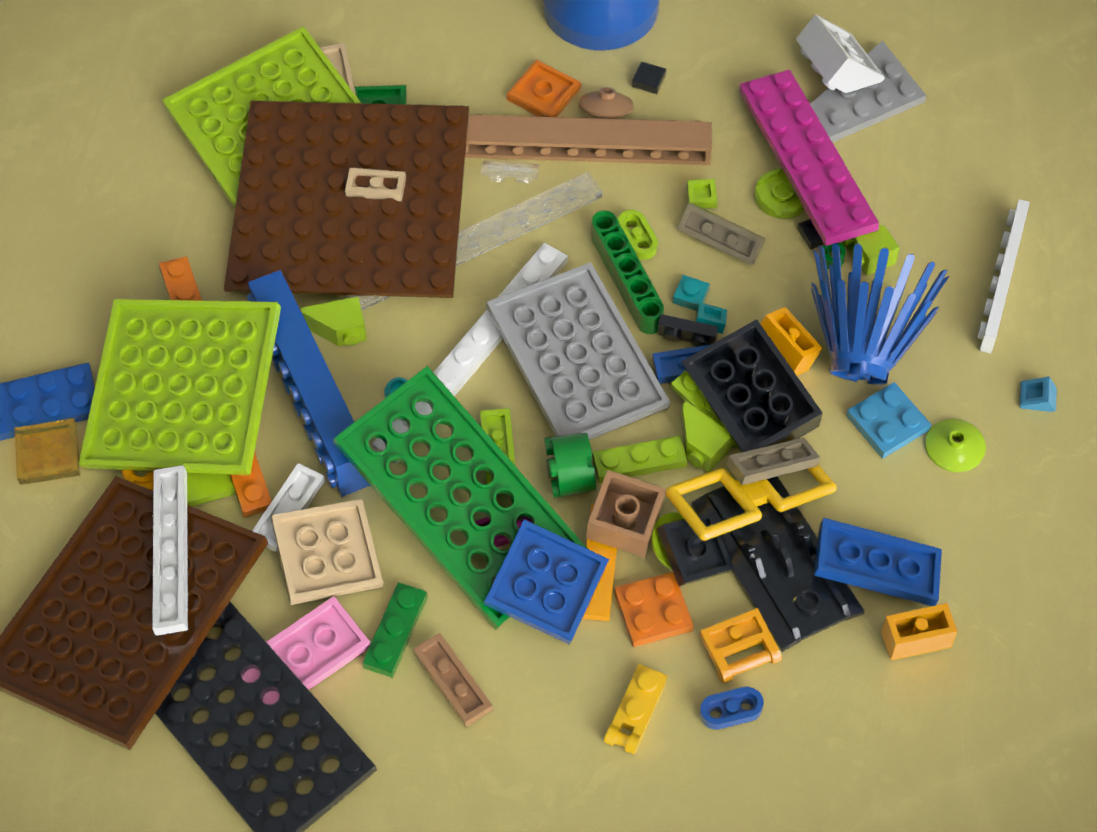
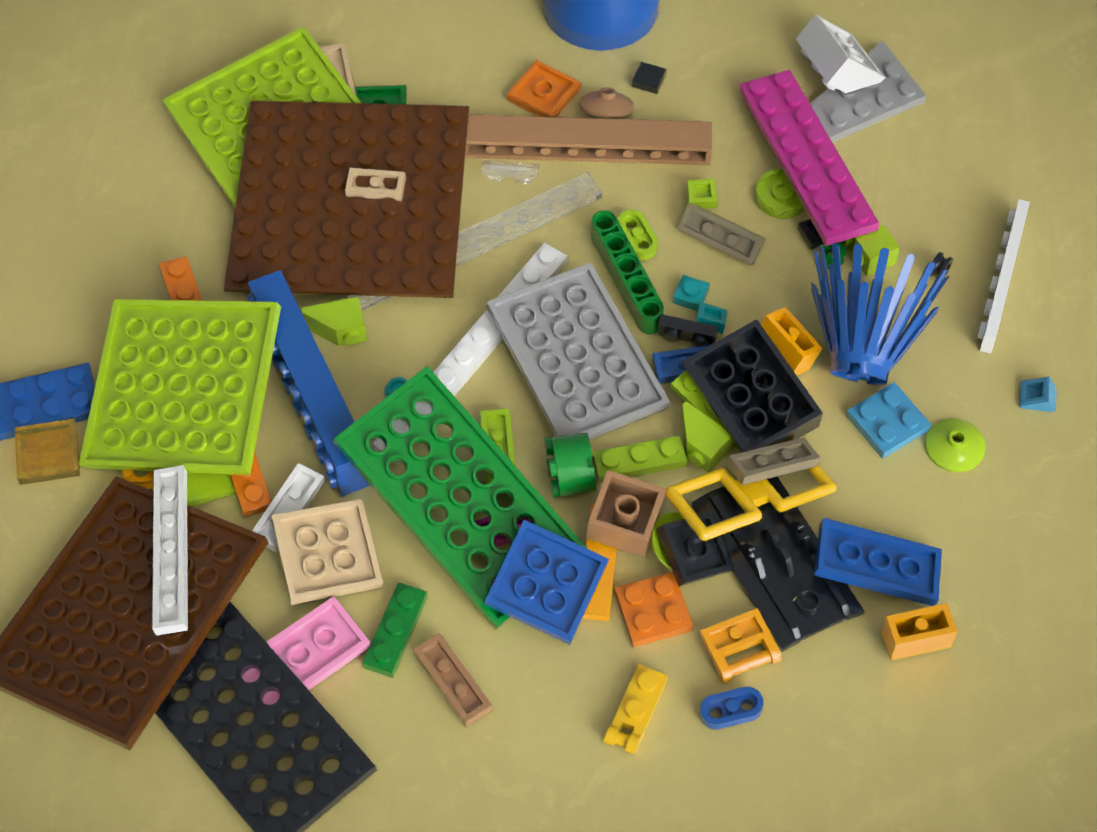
(941, 263): none -> black bush

